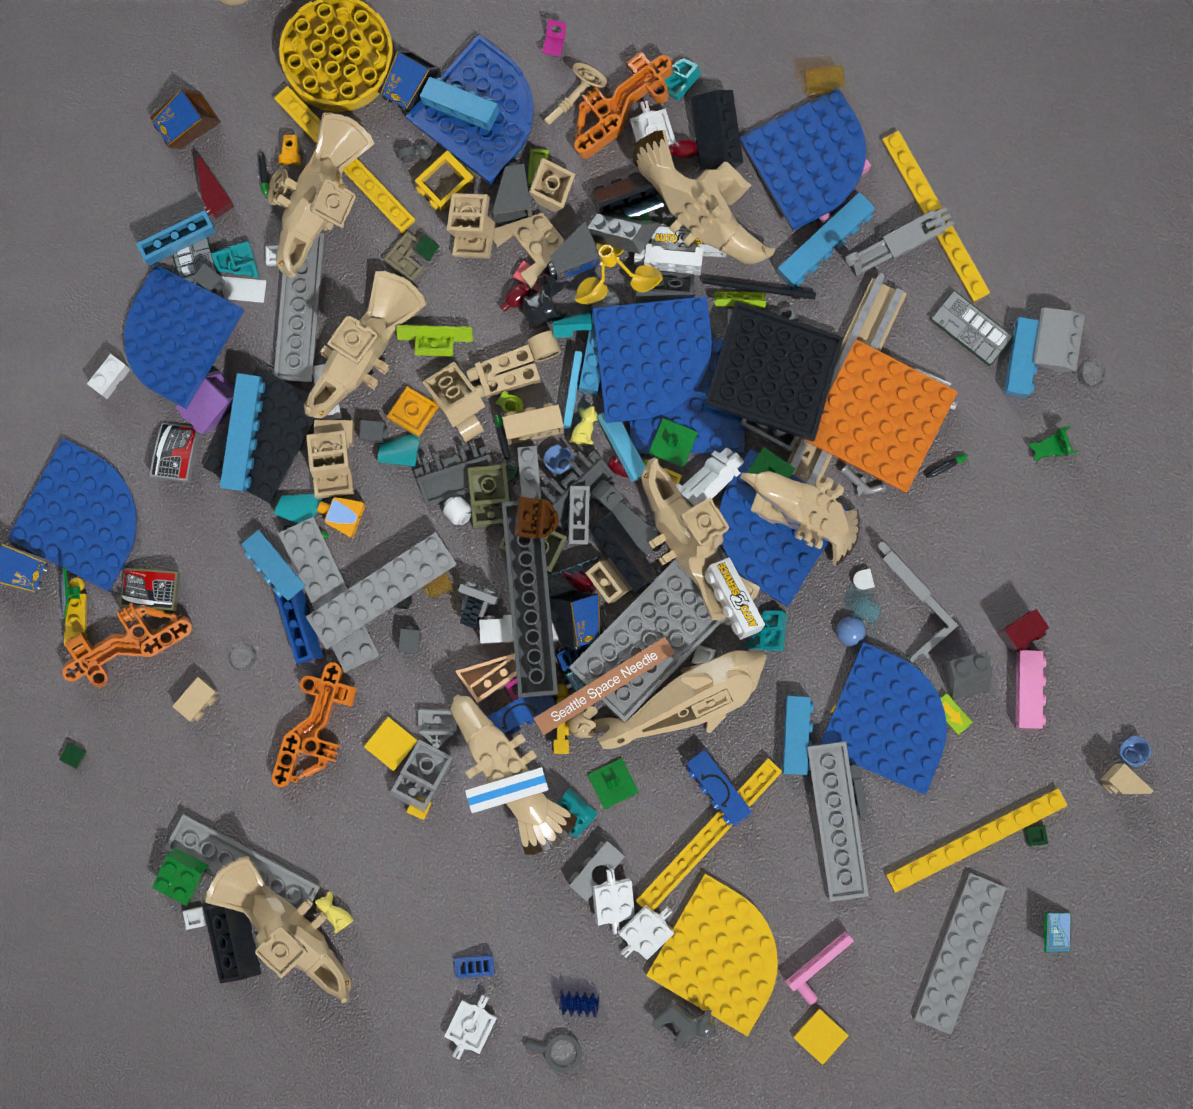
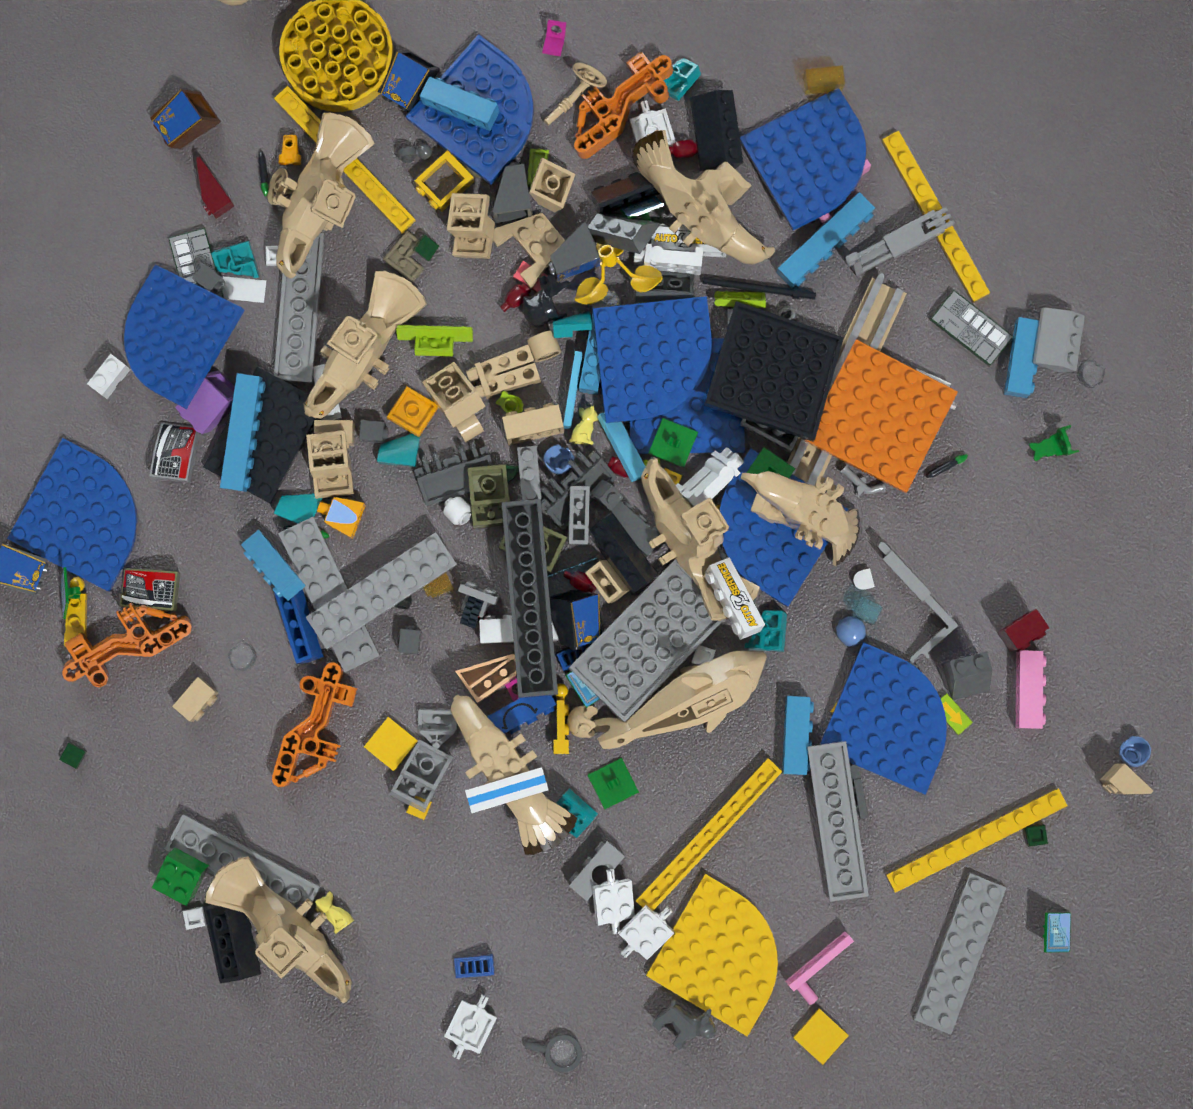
(176, 238): dark azure brick -> none
(502, 436): black piece -> none
(535, 518): reddish brown slope -> none
(579, 1003): clear blue piece -> none
(603, 686): nougat tile -> none
(719, 788): blue brick -> none

